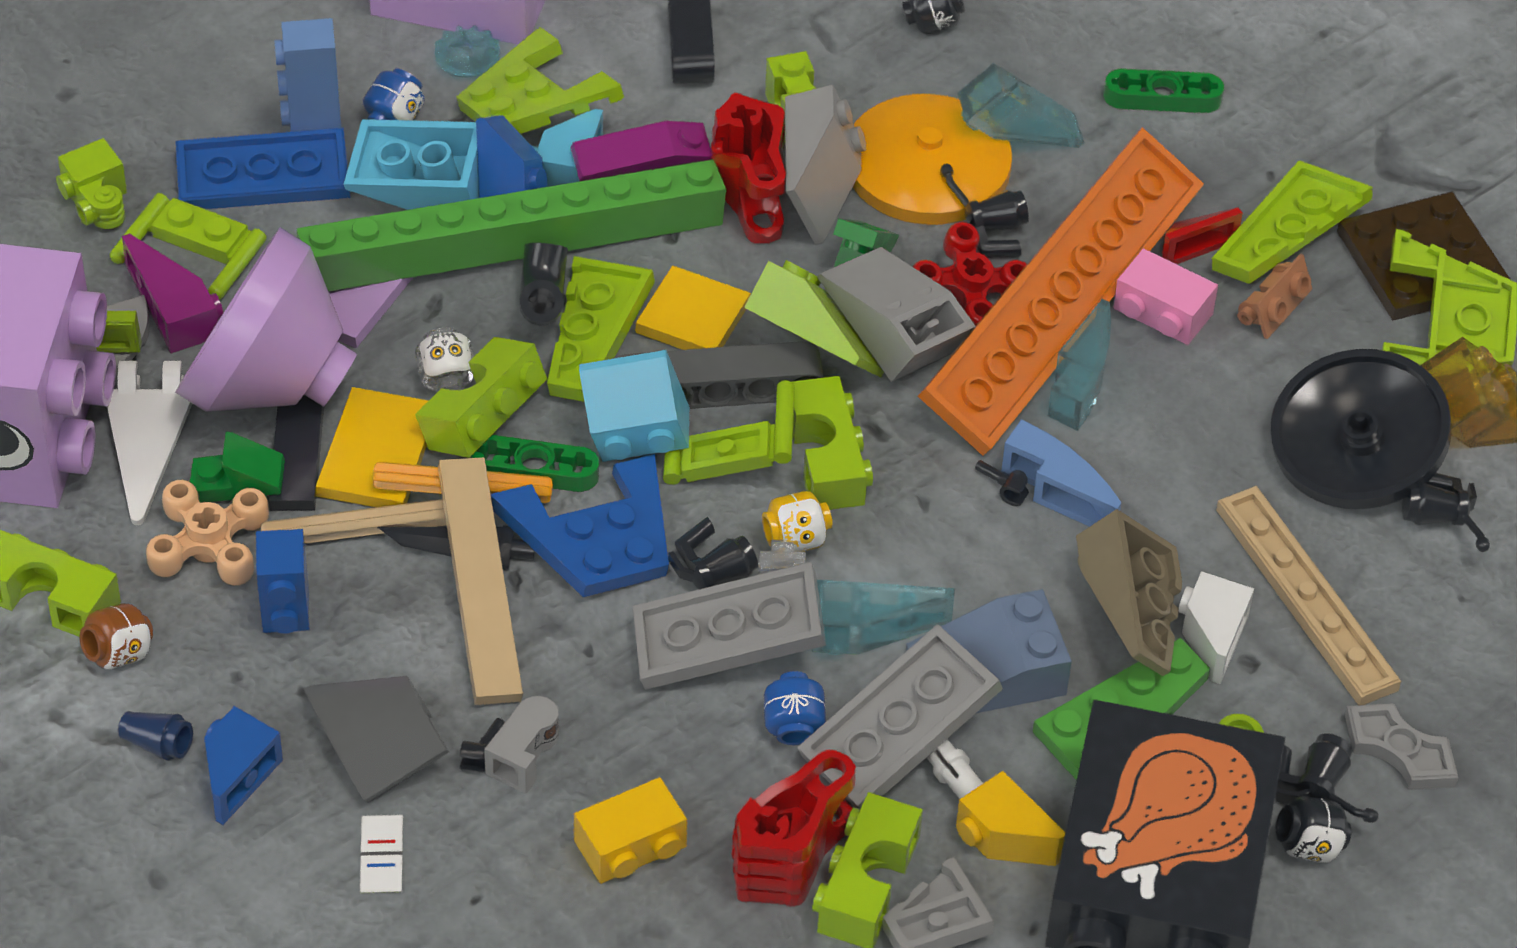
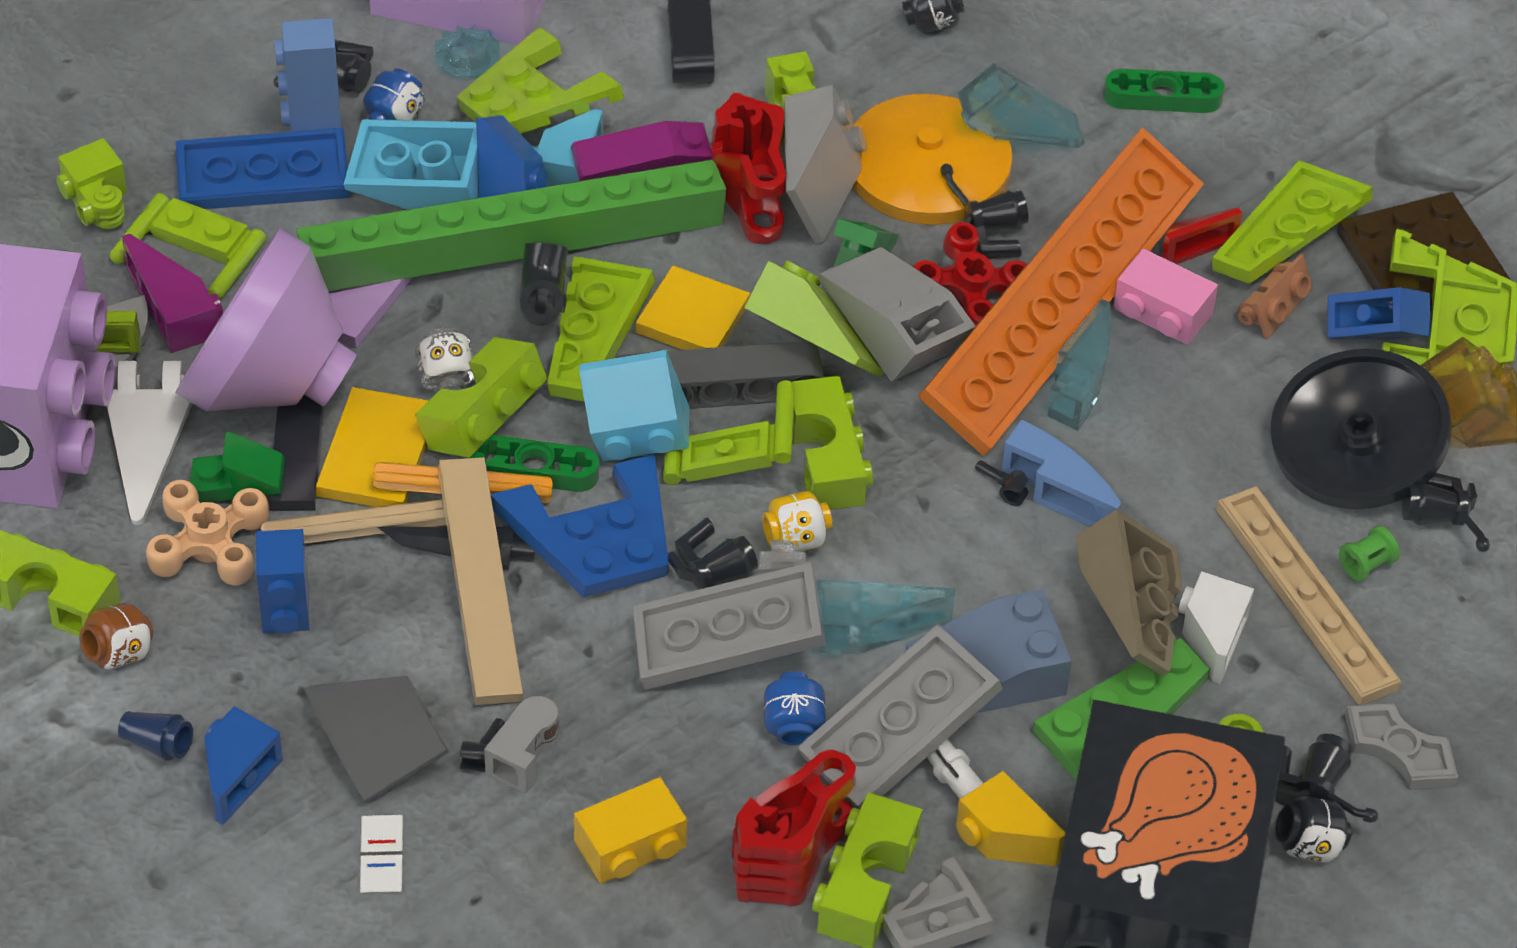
(352, 65): none -> black piece
(1369, 553): none -> bright green bush
(1379, 314): none -> blue slope

